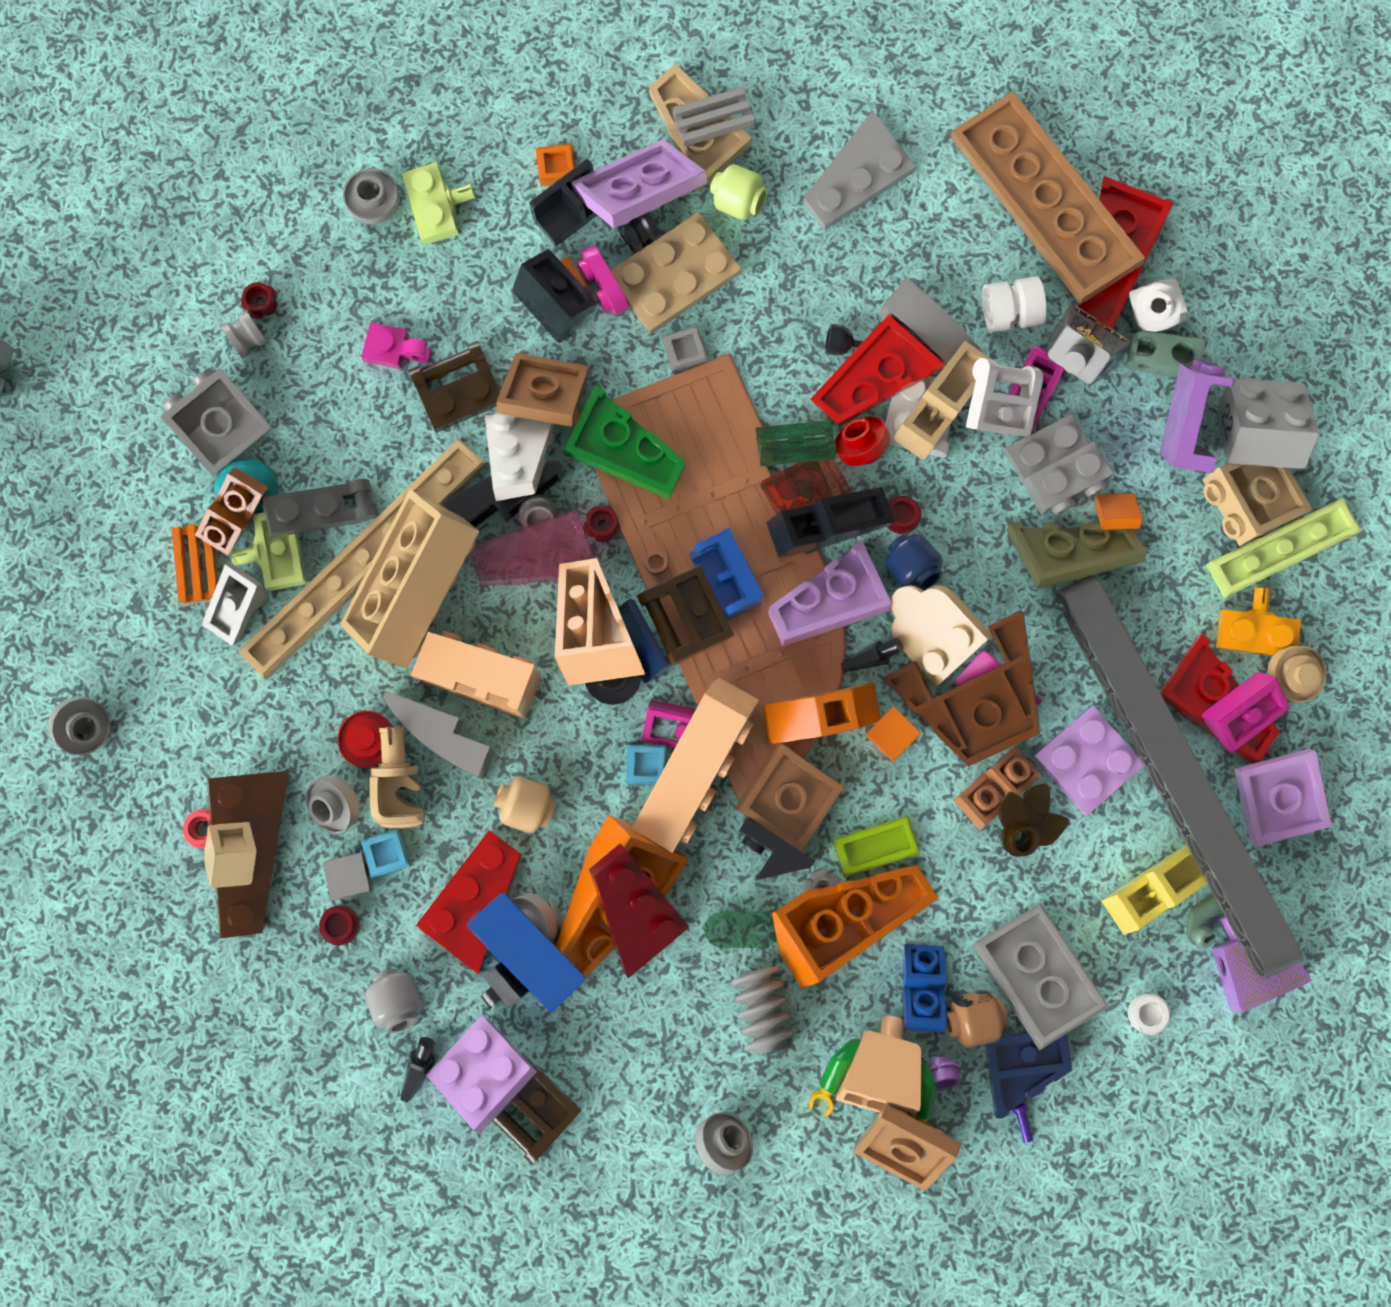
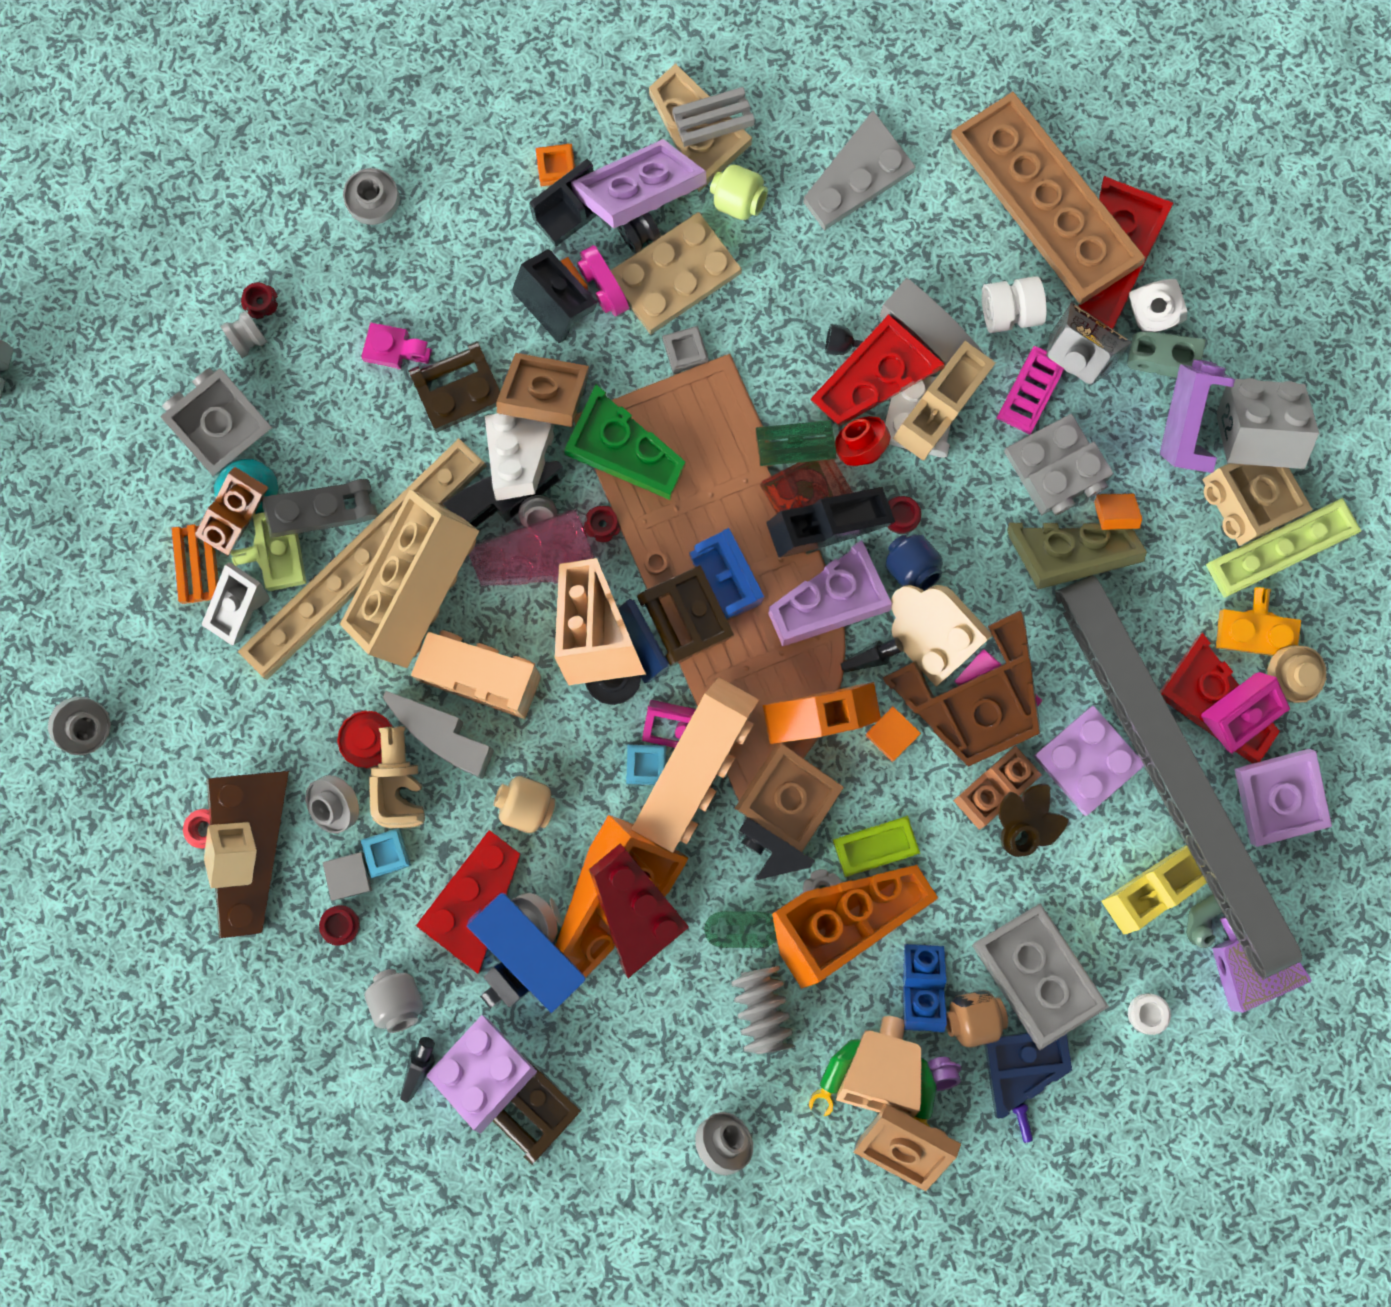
(434, 202): yellowish green plate -> none
(1003, 411): white plate -> none

